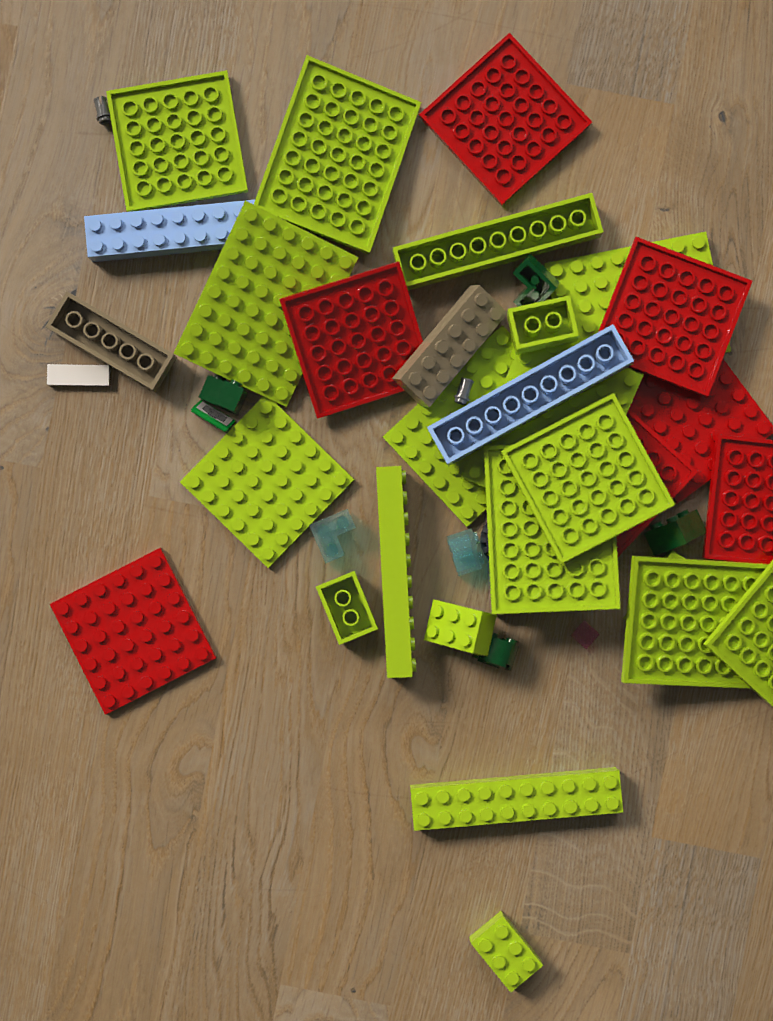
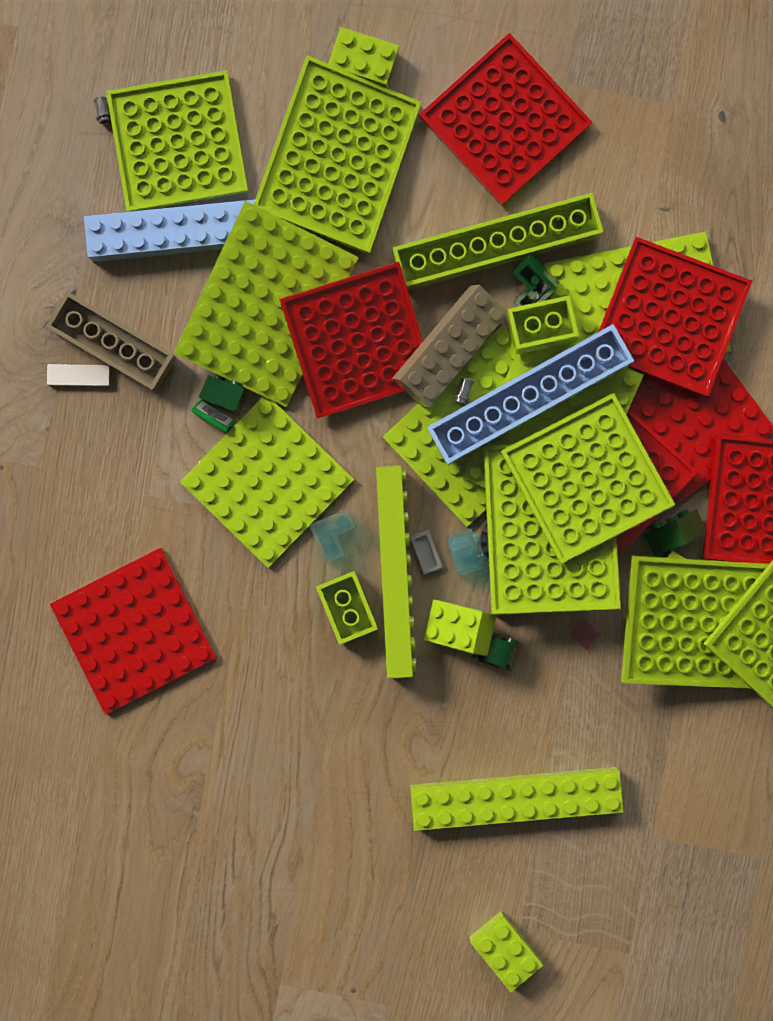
(364, 56): none -> lime brick
(426, 552): none -> light grey tile

